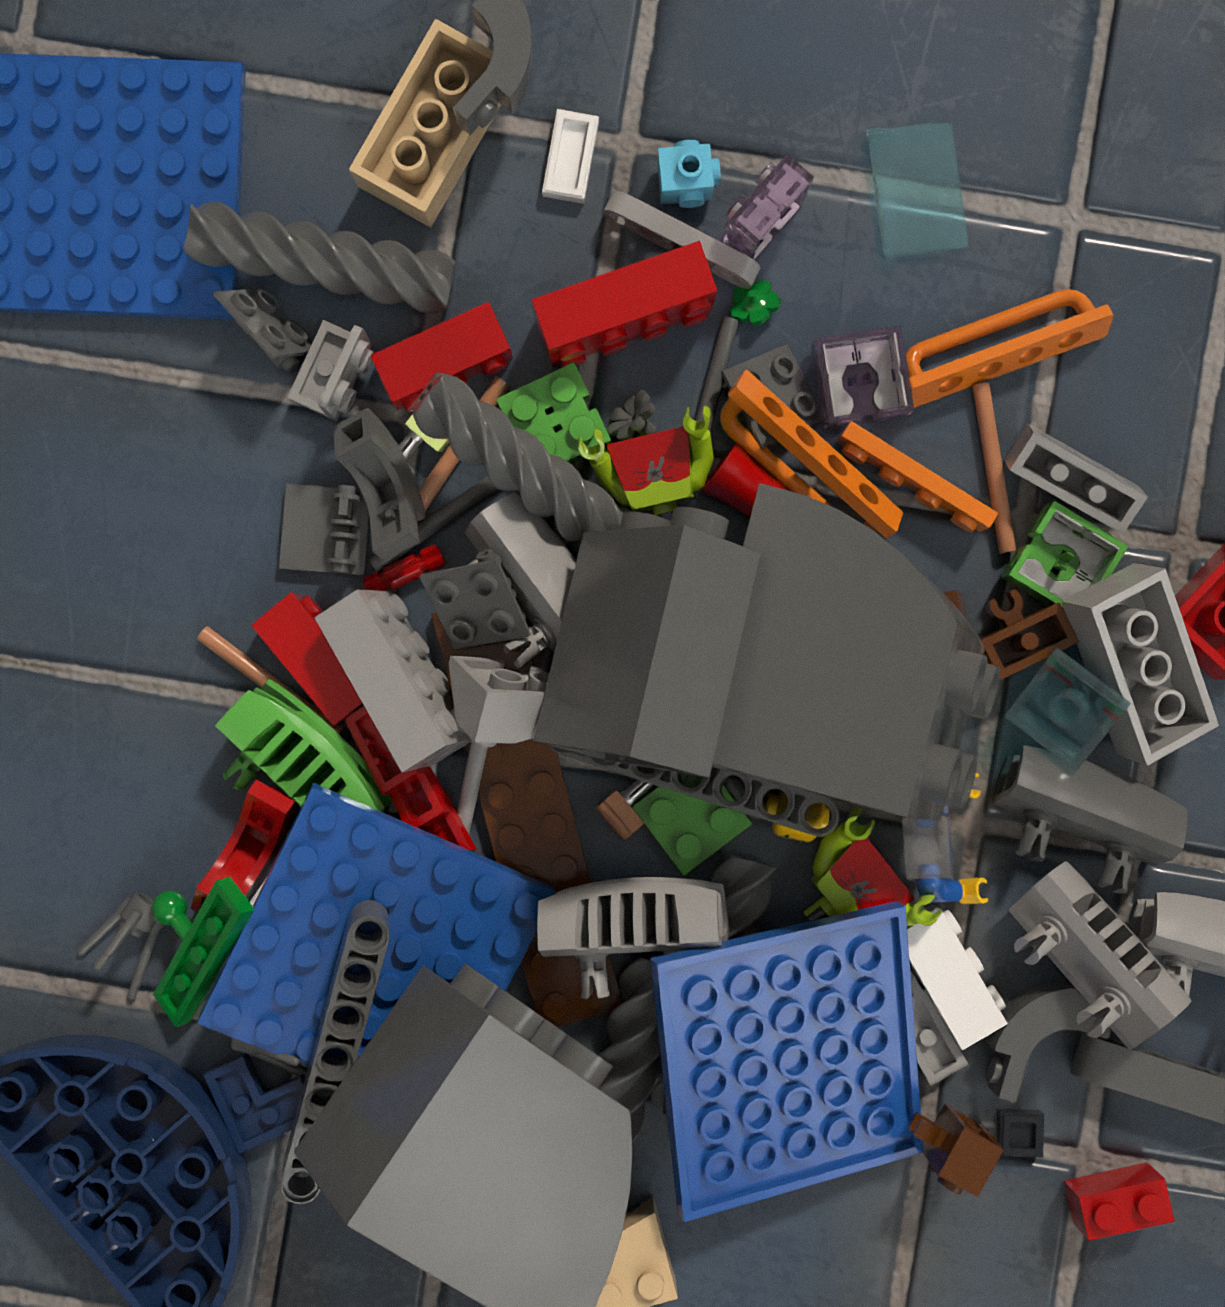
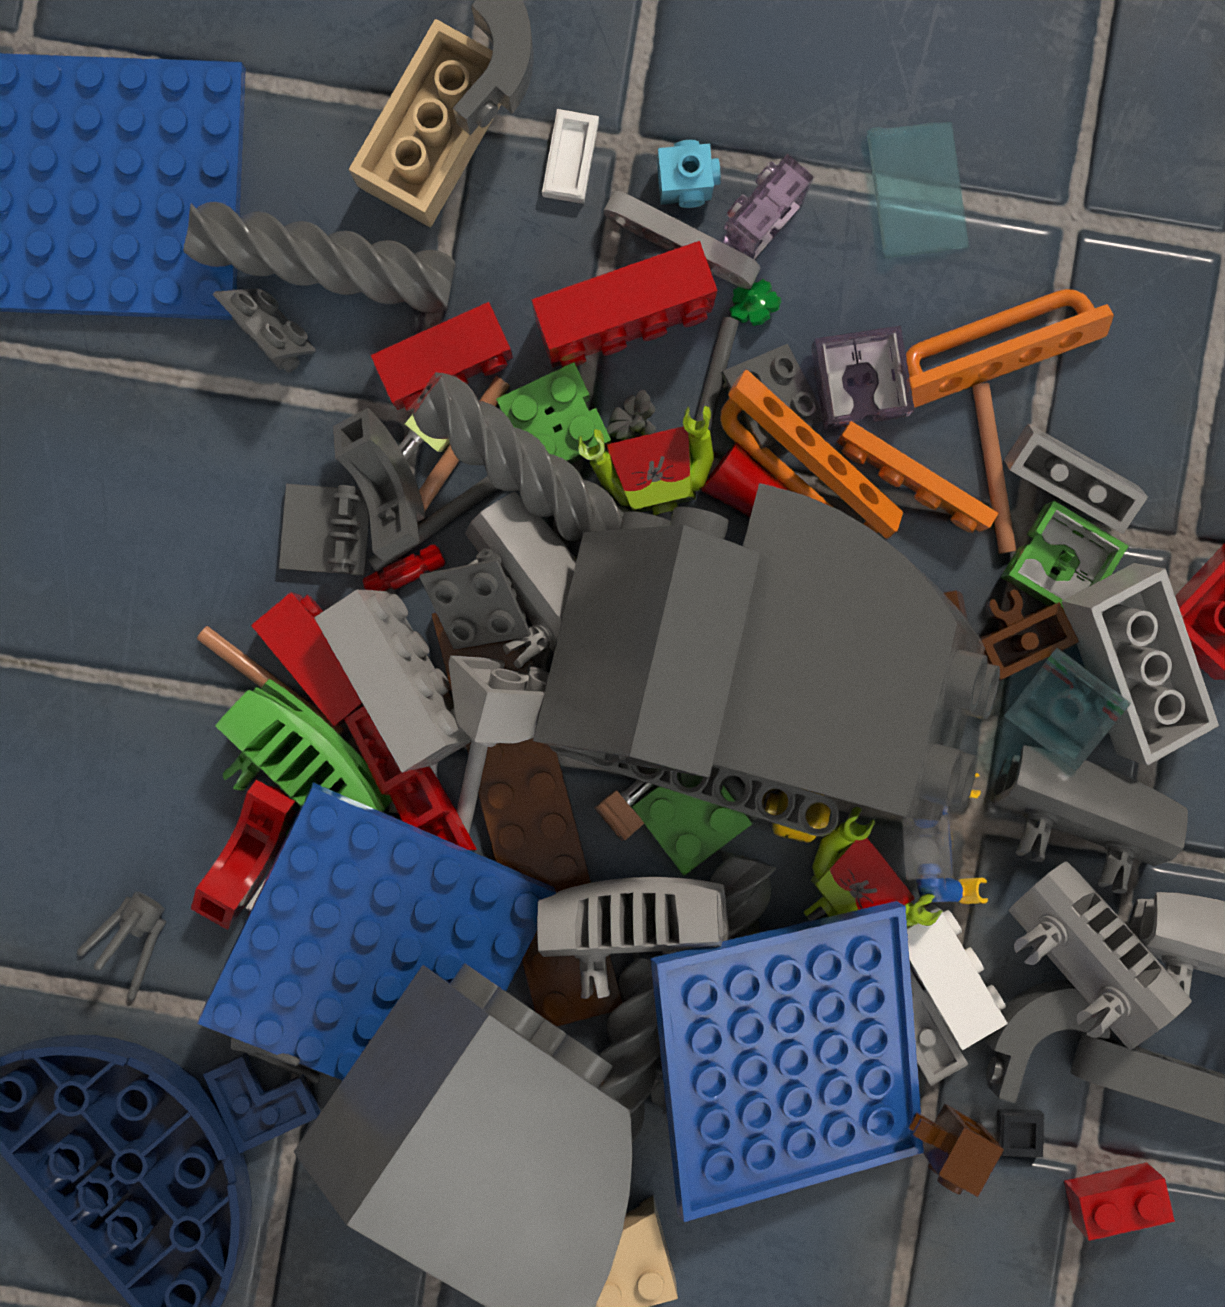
(203, 945): green plate -> none
(331, 370): light grey bracket -> none
(337, 1032): dark grey beam -> none

